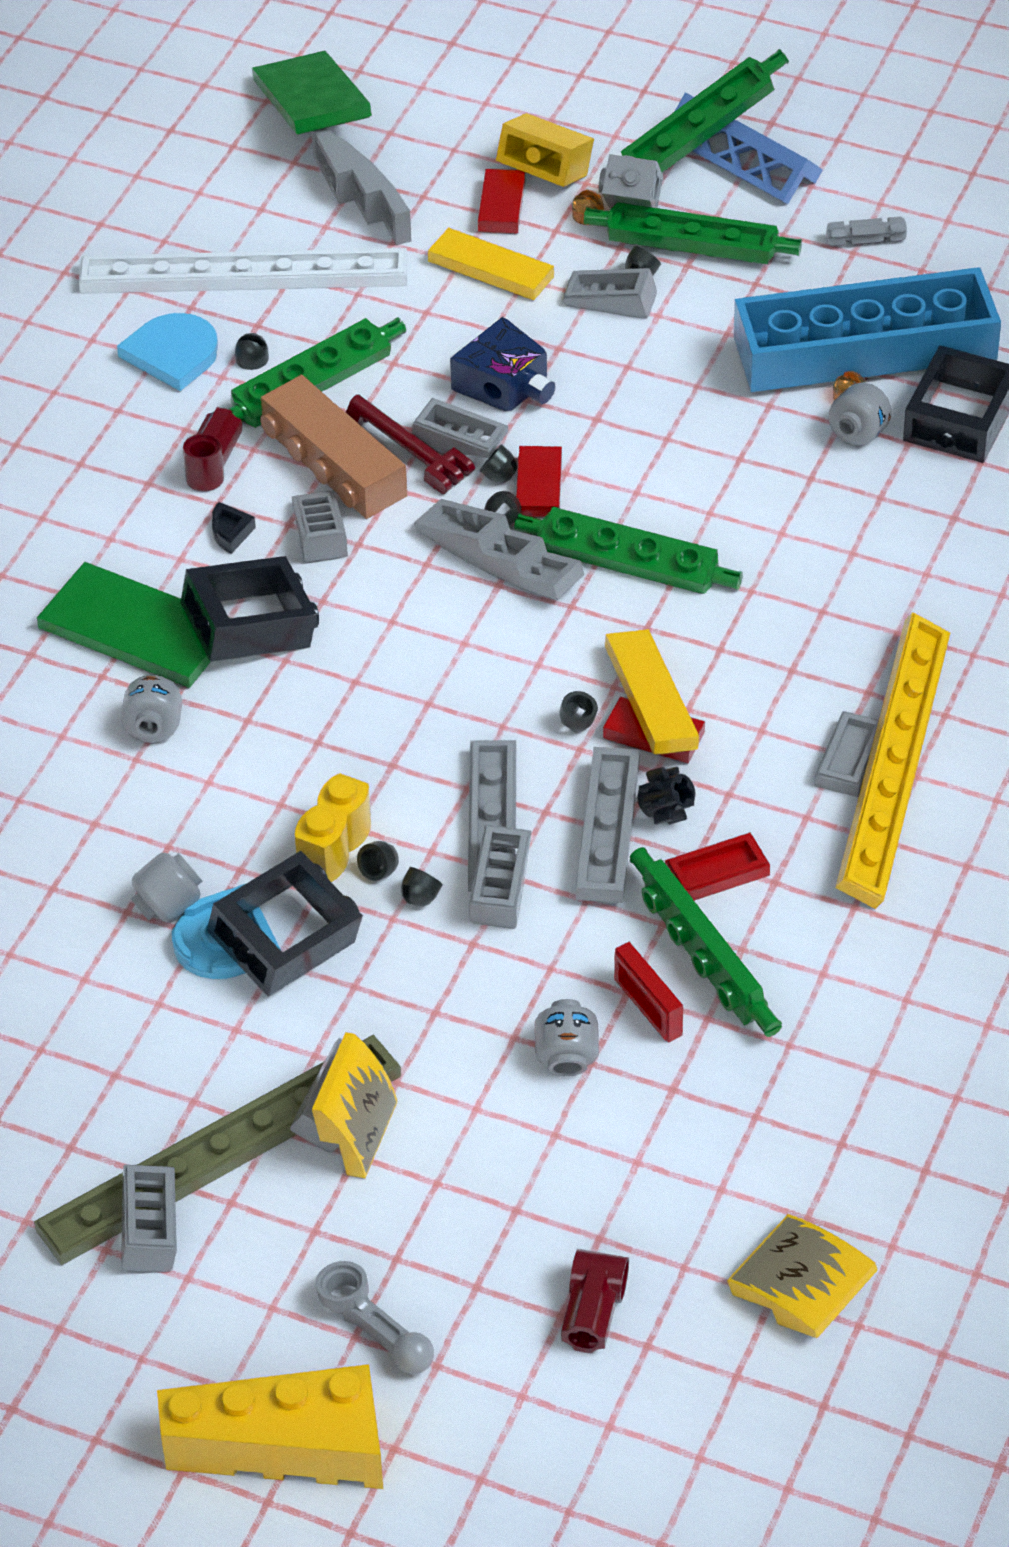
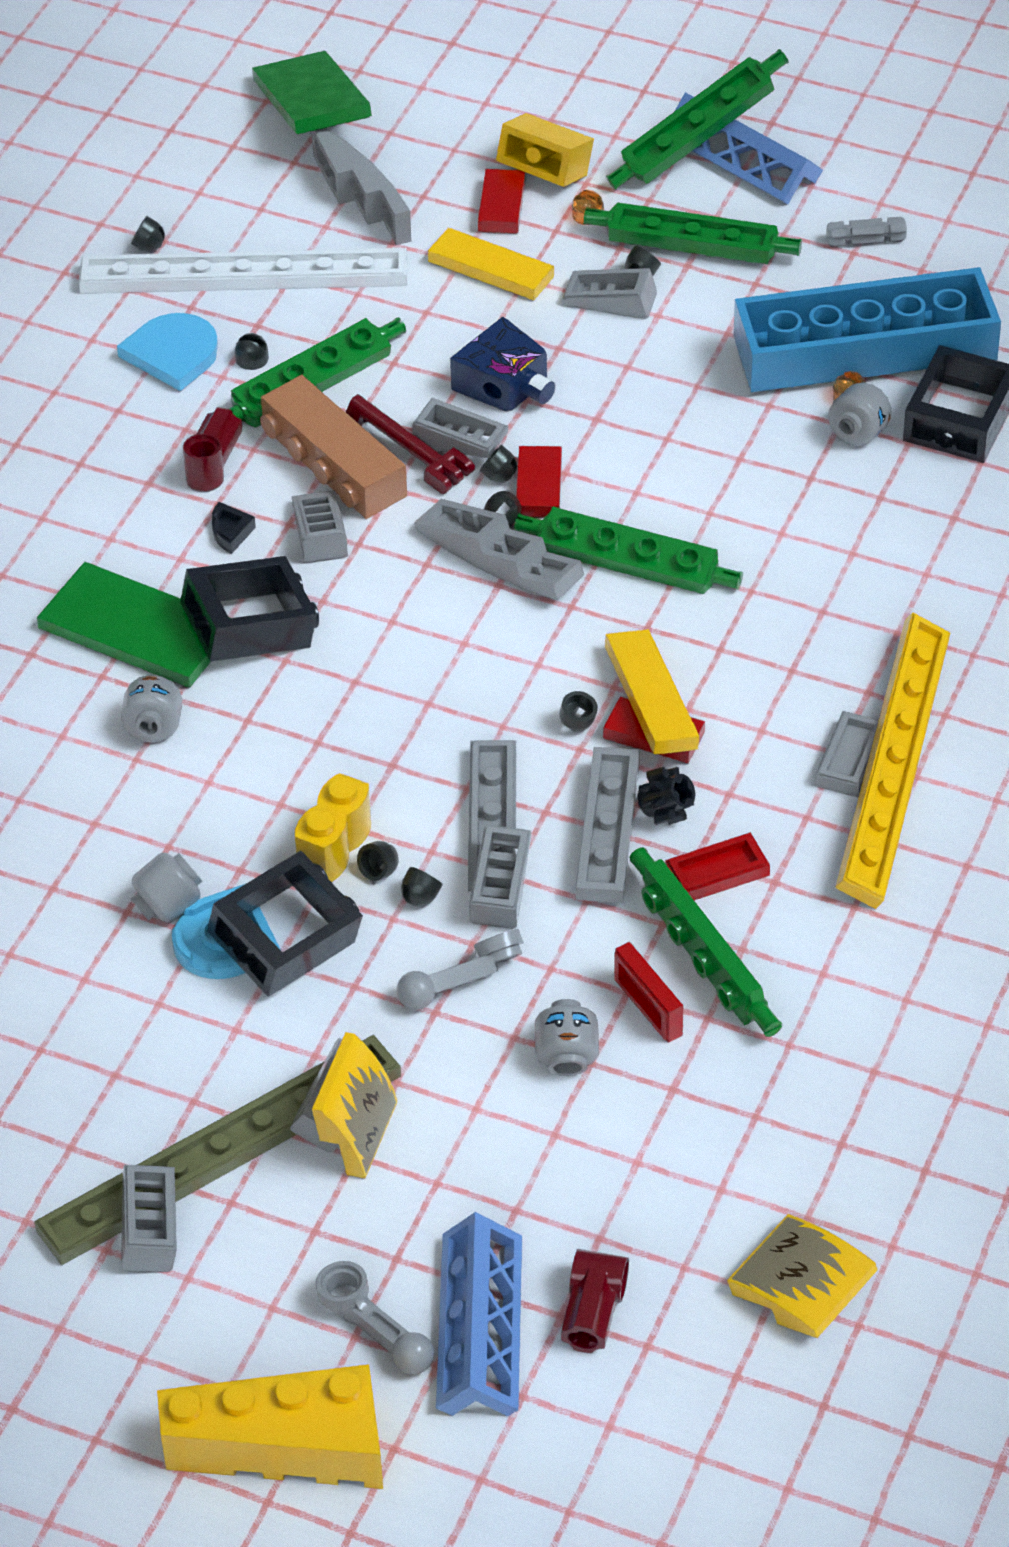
(149, 235): none -> pearl dark grey hinge
(418, 989): none -> light grey piece
(465, 1313): none -> medium blue fence
(631, 181): light grey head -> none

